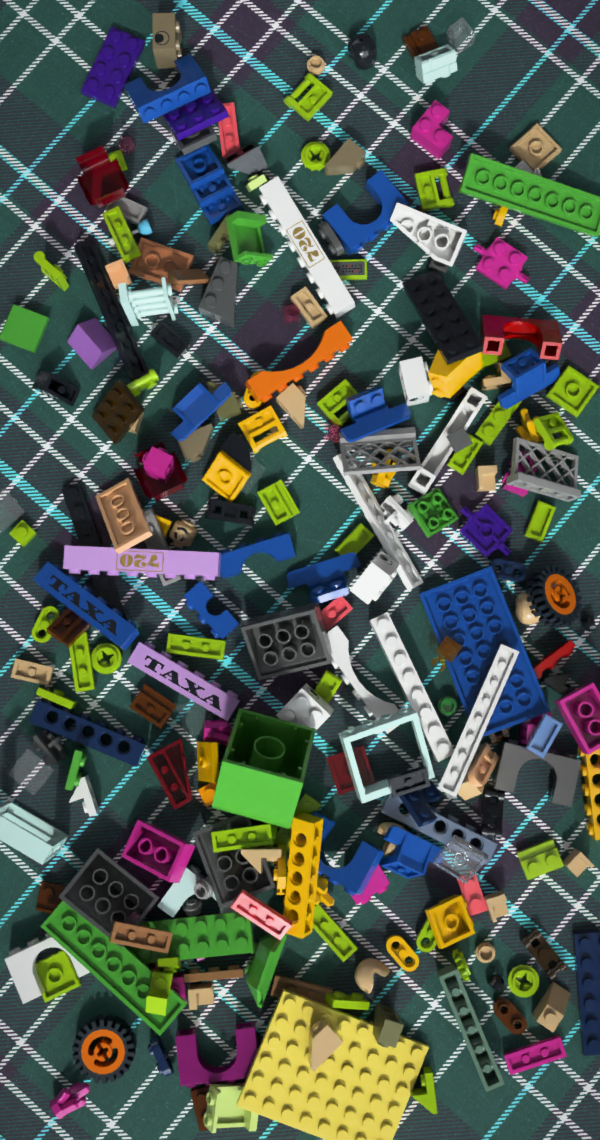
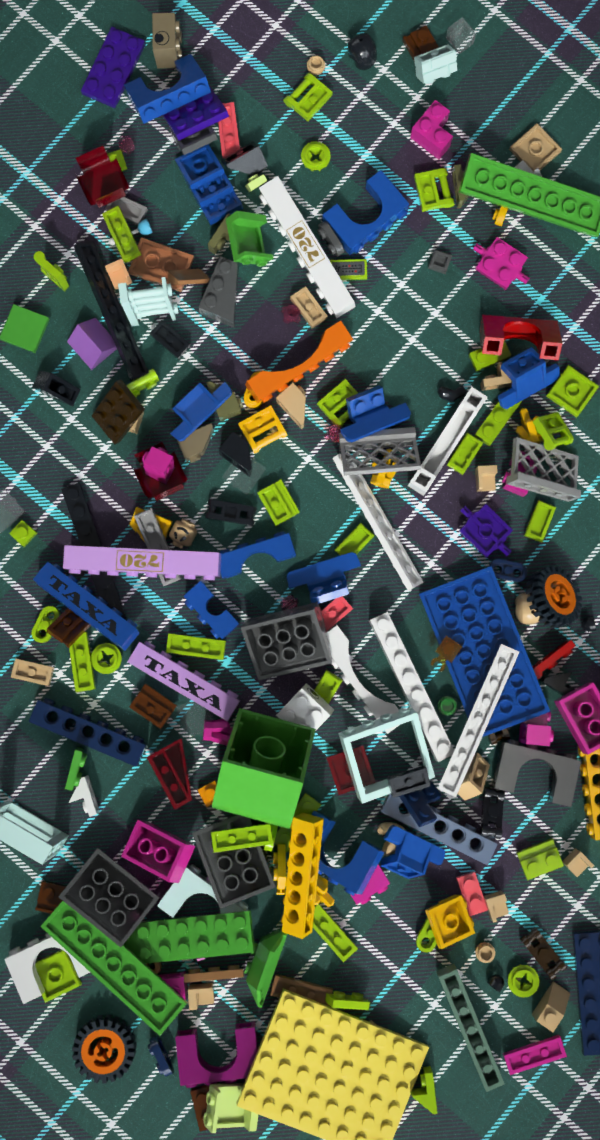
(31, 772): clear piece -> none
(50, 746): dark grey hips -> none
(56, 696): lime plate -> none
(69, 1099): dark pink rock -> none
(123, 516): light nougat plate -> none
(140, 936): medium nougat plate -> none
(159, 992): lime slope -> none
(170, 965): lime plate -> none
(192, 907): light grey plate -> none
(203, 889): light grey plate -> none
(207, 761): yellow plate -> none
(226, 476): yellow plate -> none
(255, 855): tan slope -> none
(261, 914): coral plate -> none
(289, 602): none -> clear pink plate
(322, 1043): tan slope -> none
(346, 159): dark tan slope -> none
(365, 972): tan helmet -> none
(375, 578): white brick -> none
(386, 1026): olive slope -> none
(396, 513): white hips -> none
(401, 952): yellow plate -> none
(414, 381): white brick -> none
(431, 234): white wedge -> none
(432, 512): bright green tile -> none
(442, 317): black plate -> none
(450, 378): yellow slope -> none
(457, 175): none -> olive slope
(459, 439): dark grey tile -> none
(460, 859): clear plate -> none
(461, 964): lime gear -> none
(482, 766): light nougat plate -> none
(510, 1016): reddish brown plate -> none
(544, 735): medium blue tile -> none

